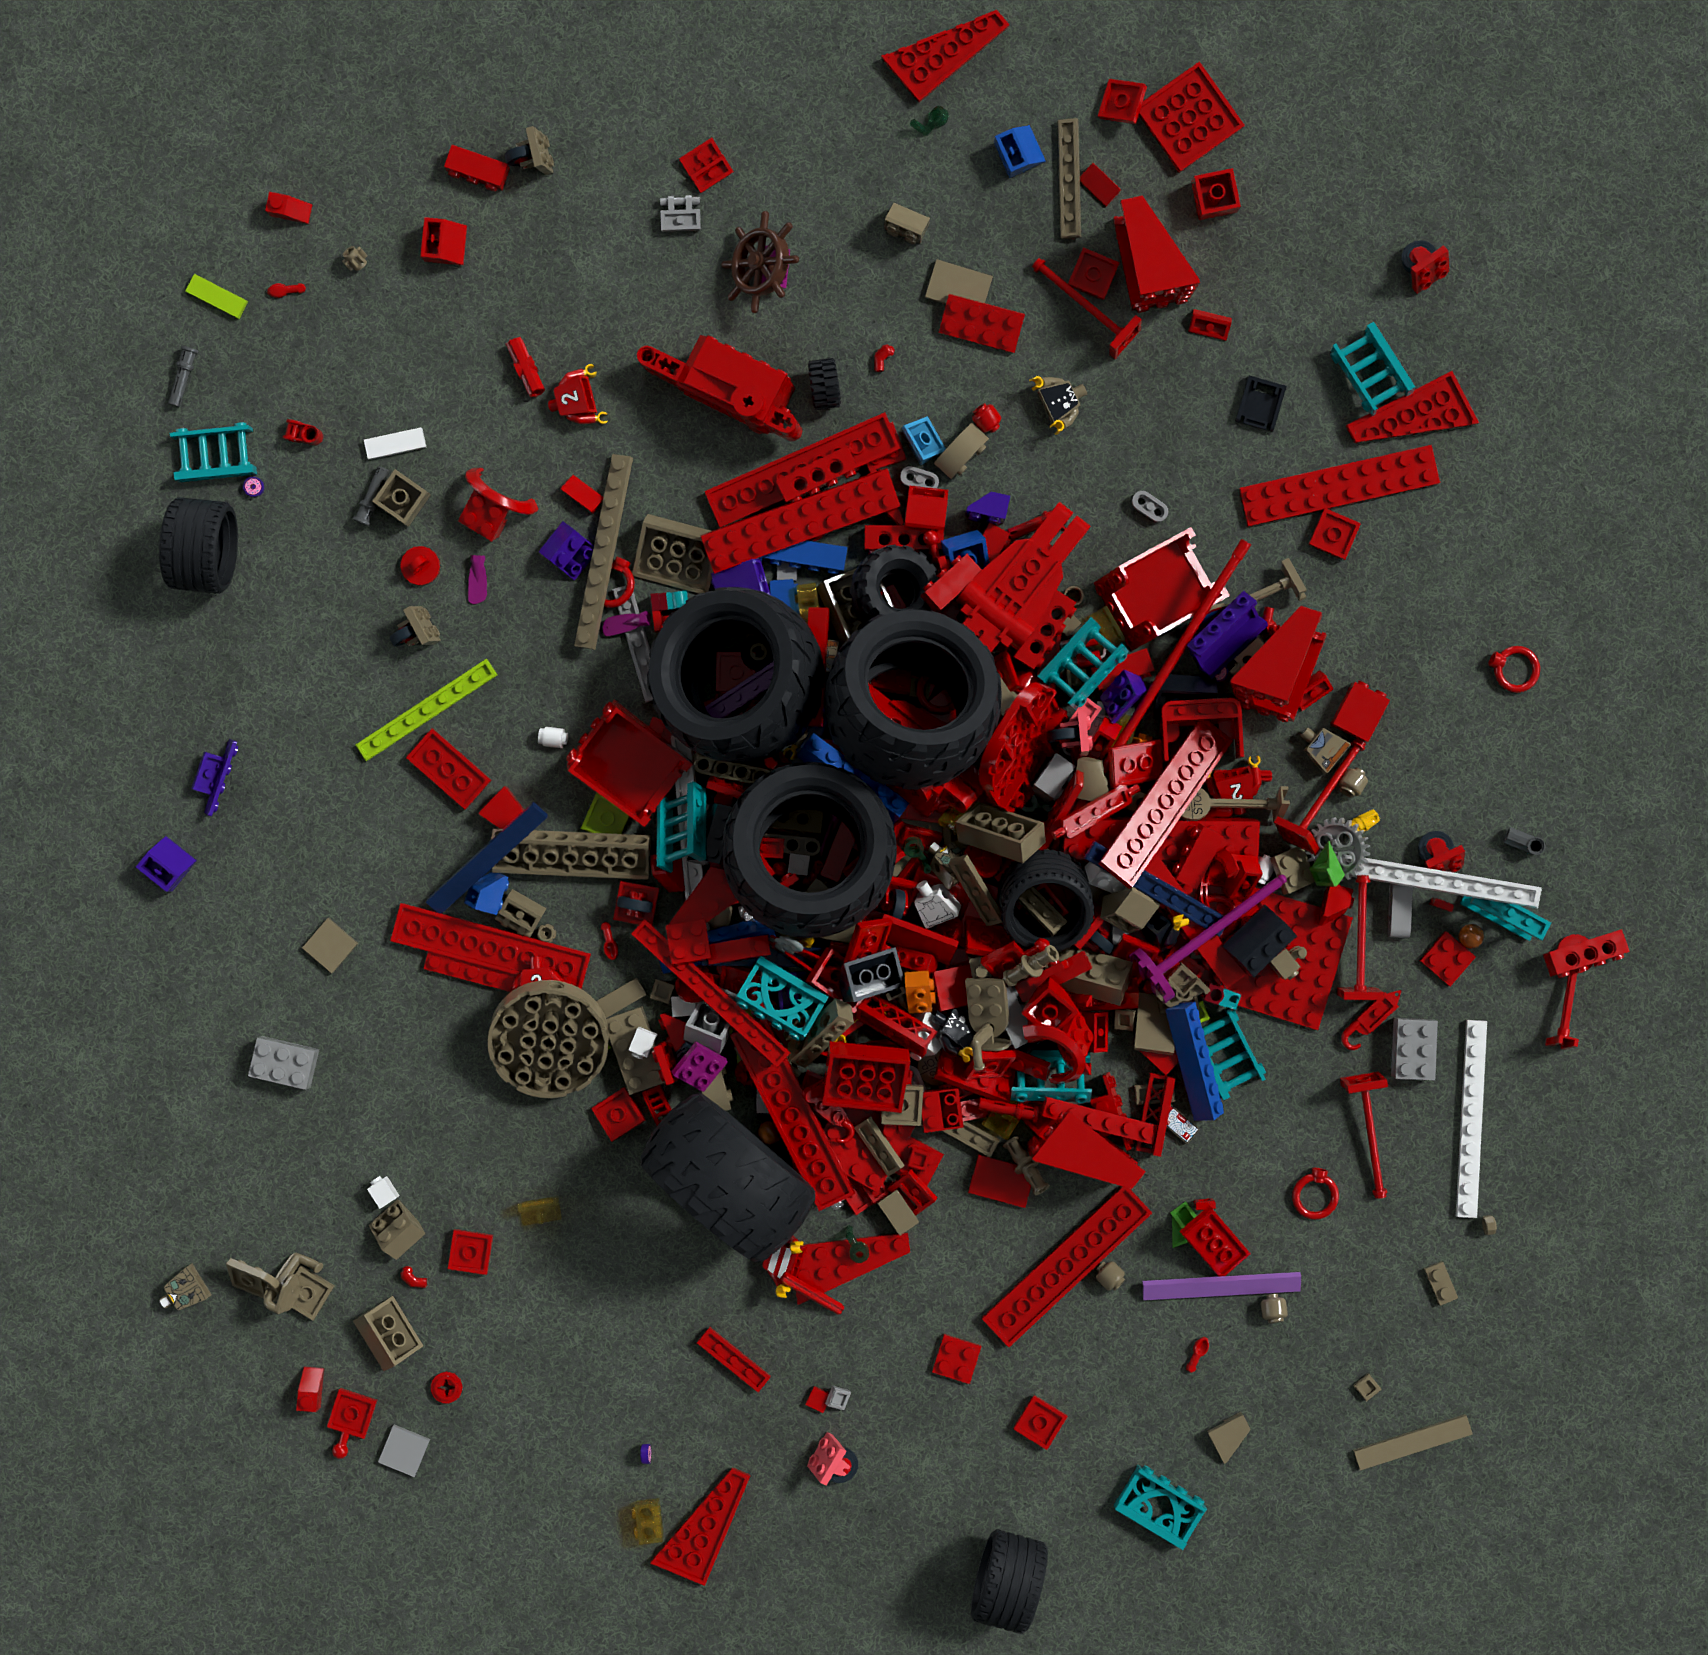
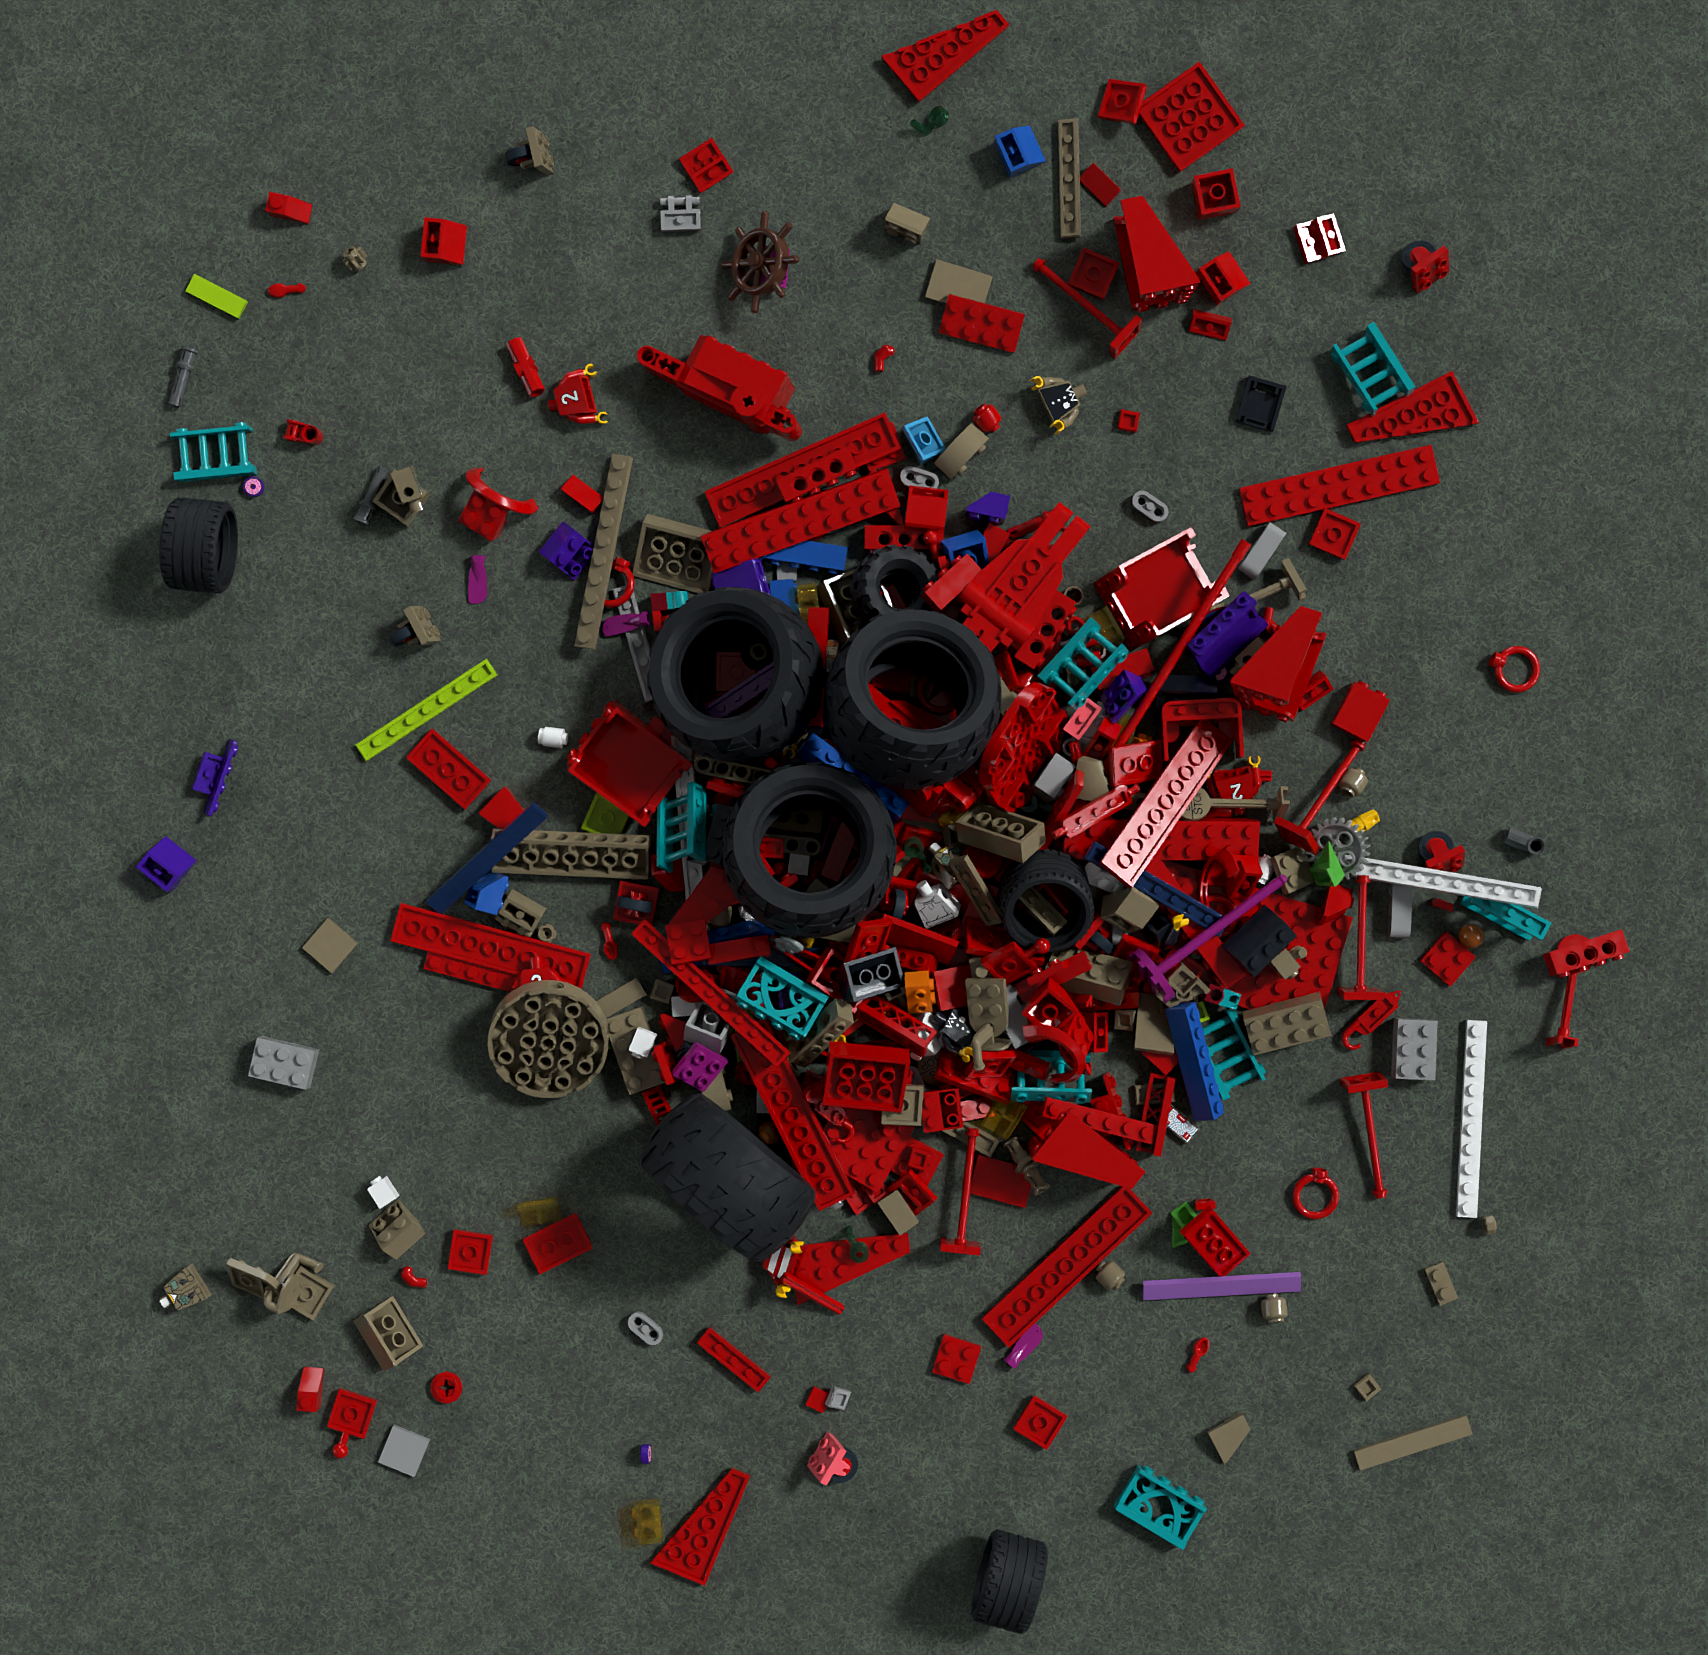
(395, 443): white tile -> none
(403, 480): none -> dark tan torso
(420, 565): red tile -> none
(476, 168): red brick -> none
(557, 1243): none -> red plate
(618, 1114): red plate -> none
(643, 1330): none -> light grey plate
(824, 384): black tyre -> none
(879, 1146): dark tan plate -> none
(960, 1243): none -> red tile
(1018, 1111): red pin -> none
(1024, 1345): none -> magenta piece
(1031, 965): dark tan piece -> none
(1073, 734): coral plate -> none
(1074, 619): none -> red plate
(1128, 421): none -> red tile
(1197, 856): red brick -> none
(1222, 277): none -> red slope
(1262, 551): none -> light grey beam
(1286, 1023): none -> dark tan brick
(1319, 238): none -> slope
(1324, 748): dark tan torso -> none

